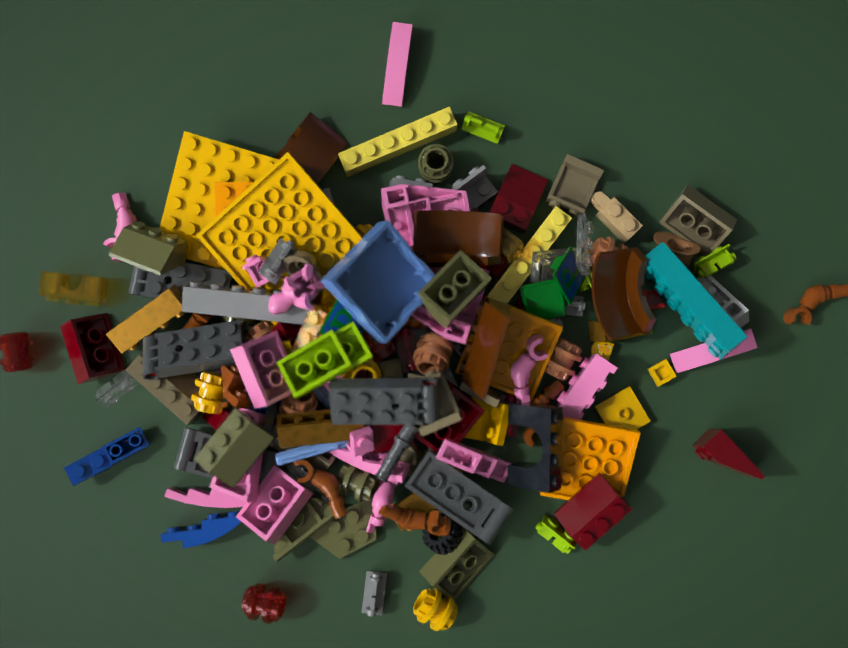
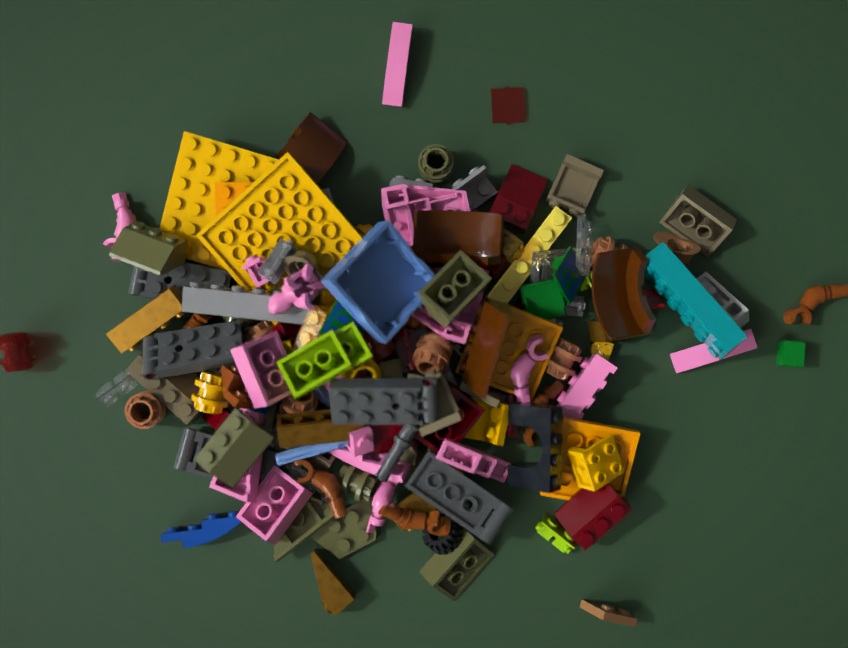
(55, 287): clear yellow arch -> none
(90, 349): dark red slope -> none
(107, 456): blue slope -> none
(136, 416): none -> nougat piece
(203, 498): bright pink slope -> none
(263, 603): clear red piece -> none
(332, 589): none -> pearl gold slope
(374, 593): light grey hinge -> none
(398, 141): light yellow brick -> none
(435, 609): yellow piece -> none
(482, 127): lime hinge -> none
(507, 105): none -> clear red piece
(596, 464): none -> yellow bracket
(608, 613): none -> medium nougat wing
(615, 216): tan hinge -> none
(623, 410): yellow plate -> none
(661, 372): yellow plate -> none
(706, 265): lime hinge -> none
(721, 450): dark red slope -> none
(790, 354): none -> green panel

